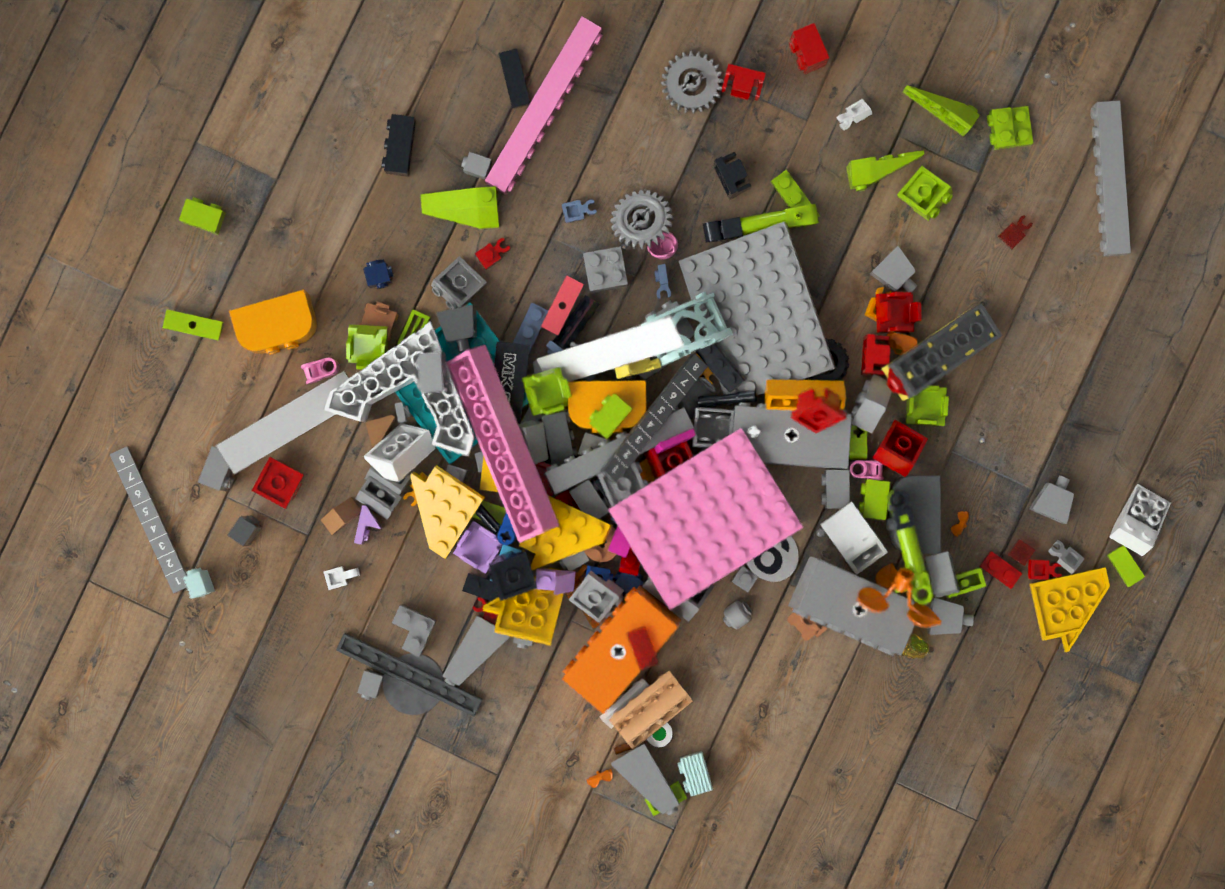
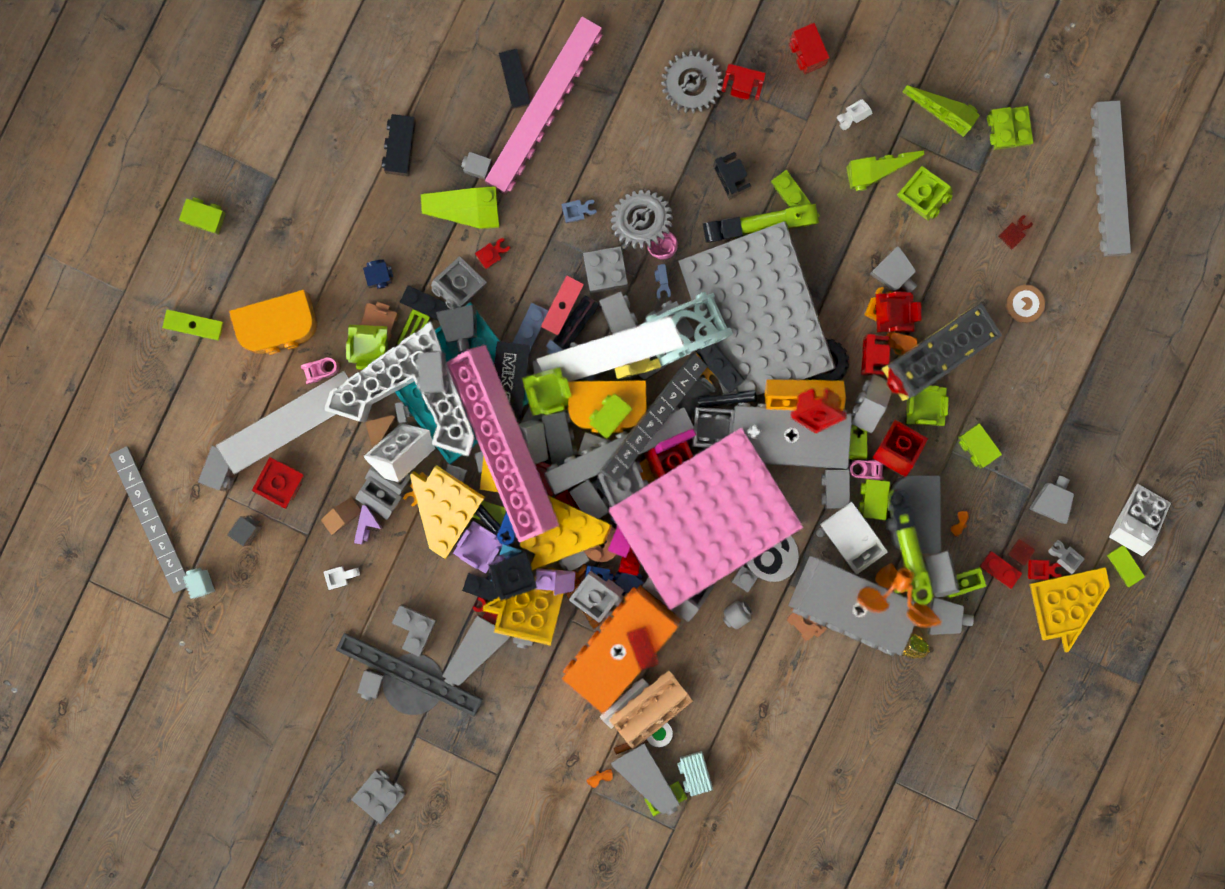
(379, 795): none -> light grey plate
(423, 302): none -> black plate
(617, 313): none -> light grey brick
(979, 446): none -> lime brick
(1025, 303): none -> medium nougat tile

